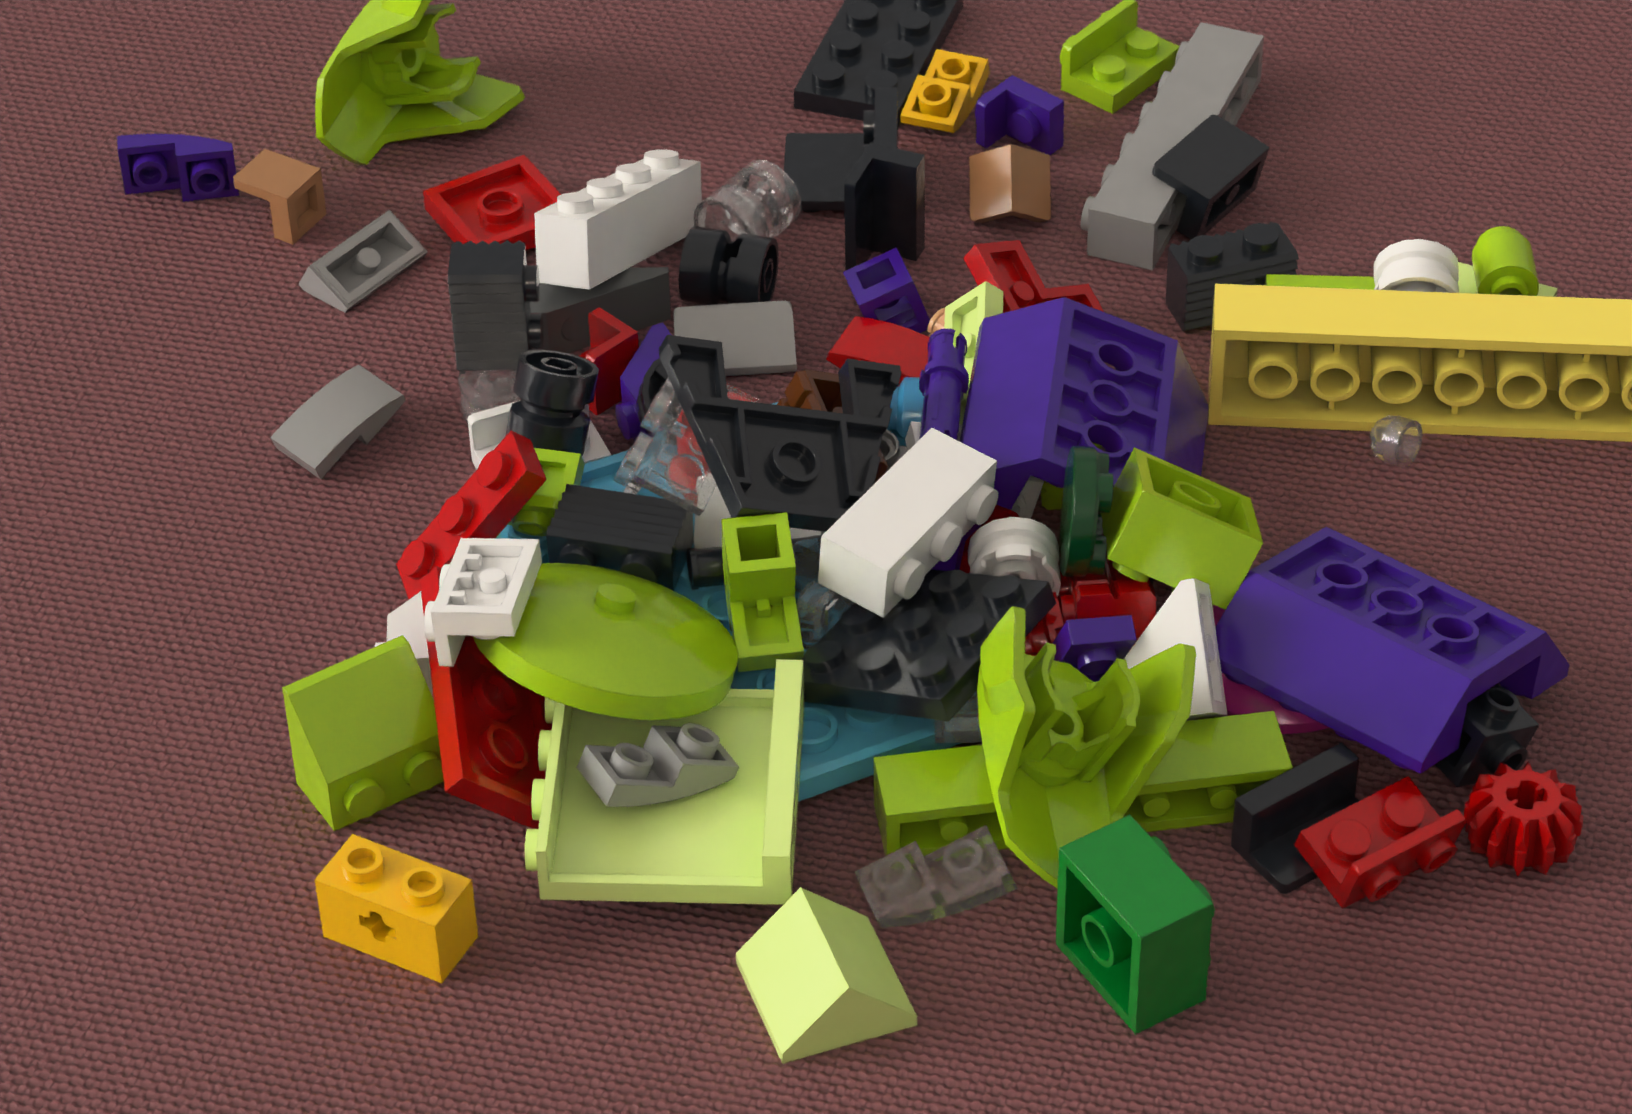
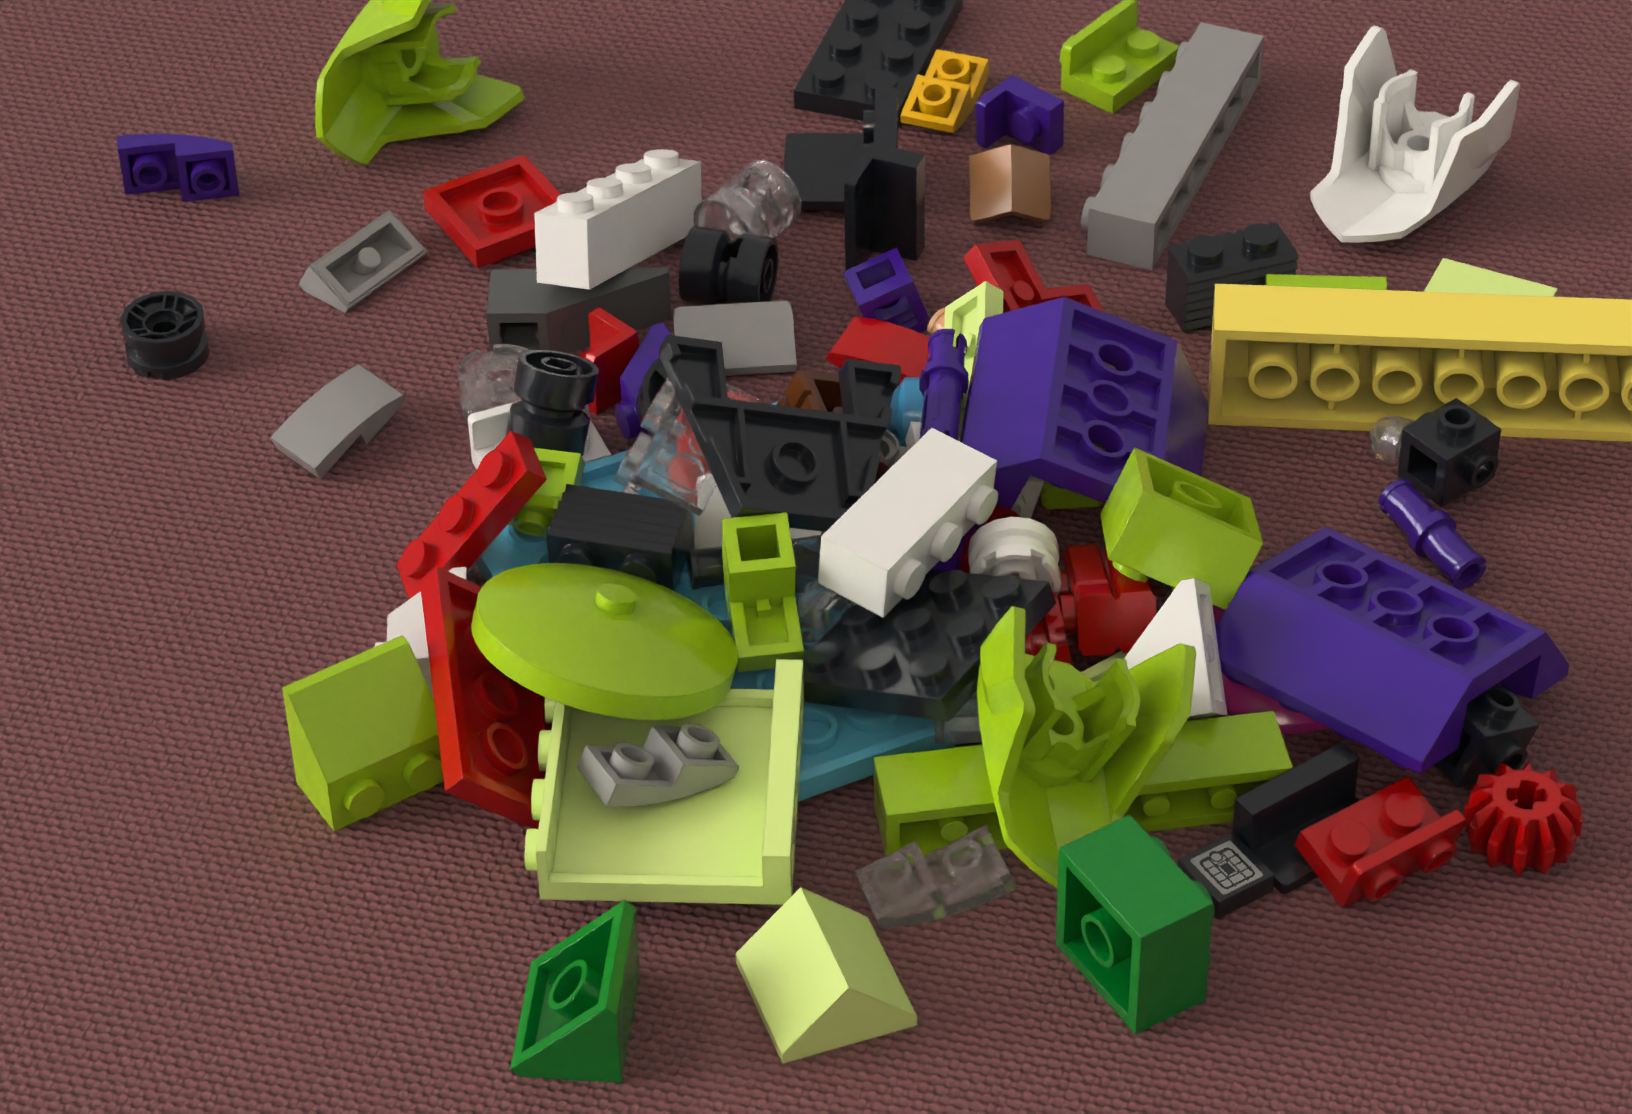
(165, 334): none -> black wheel
(290, 187): medium nougat panel -> none
(397, 908): yellow brick -> none
(481, 593): white bracket -> none
(492, 305): black brick -> none
(581, 1003): none -> green slope
(1085, 493): dark green tile -> none
(1095, 643): dark purple bracket -> none
(1216, 171): black panel -> none
(1228, 873): none -> tile
(1401, 163): none -> white piece
(1416, 267): white wheel -> none
(1432, 534): none -> dark purple pin
(1449, 452): none -> black brick
(1504, 263): lime brick -> none

